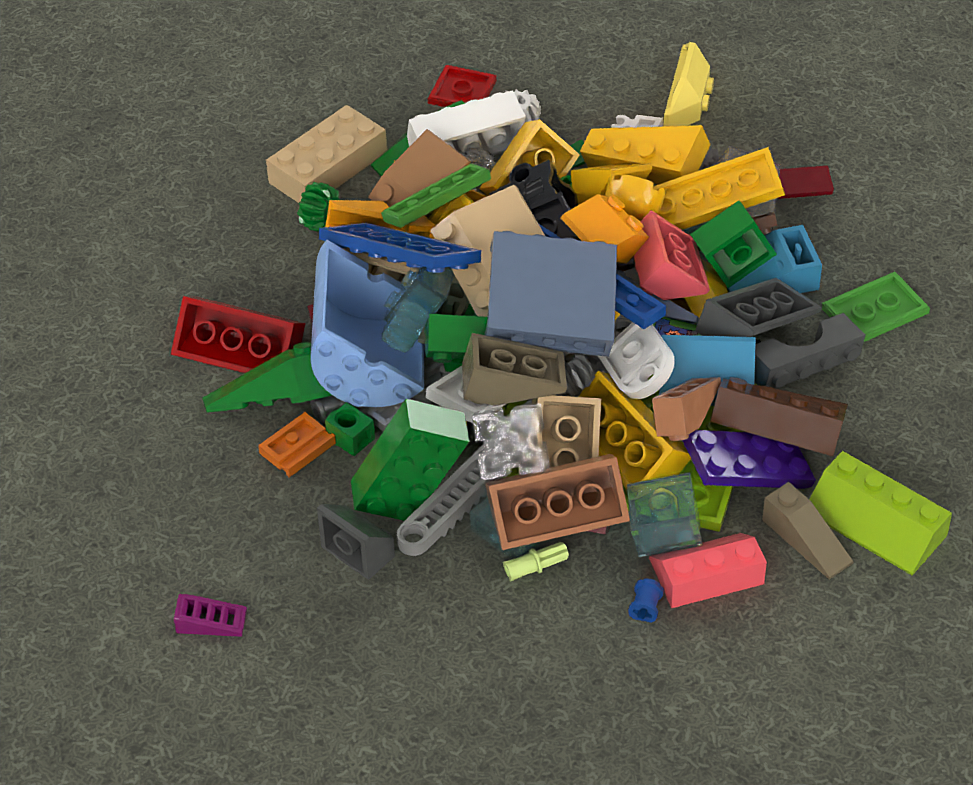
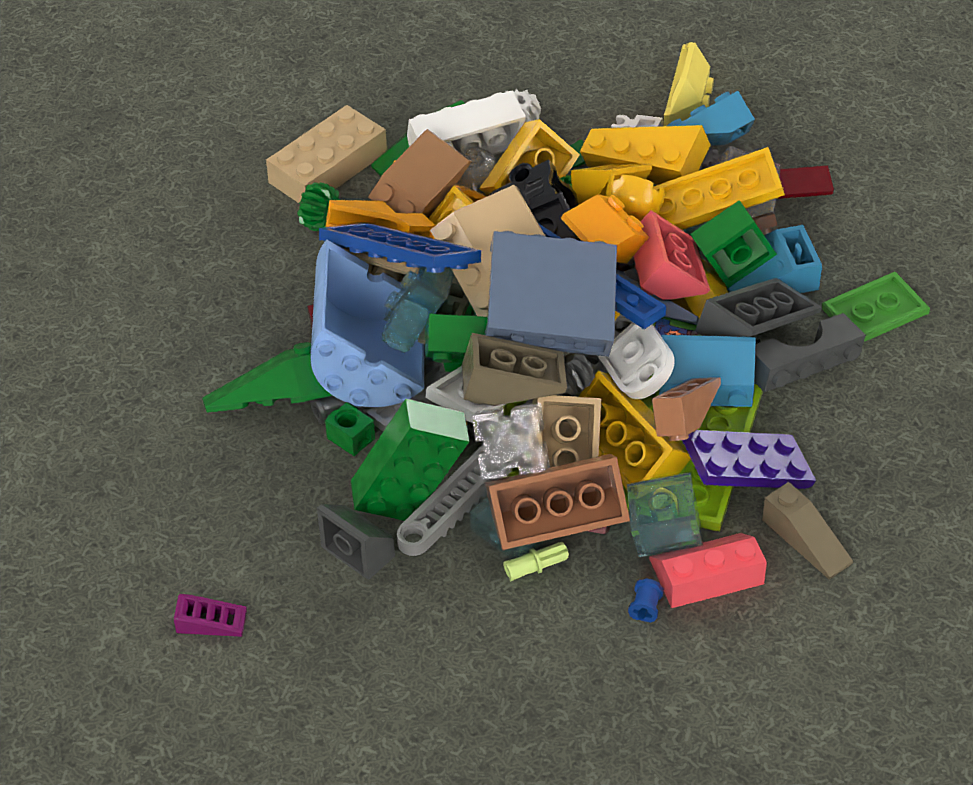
(231, 334): red slope -> none
(296, 444): orange plate -> none
(436, 195): bright green tile -> none
(461, 84): red tile -> none
(722, 121): none -> dark azure slope
(779, 415): reddish brown wedge -> none
(880, 513): lime slope -> none

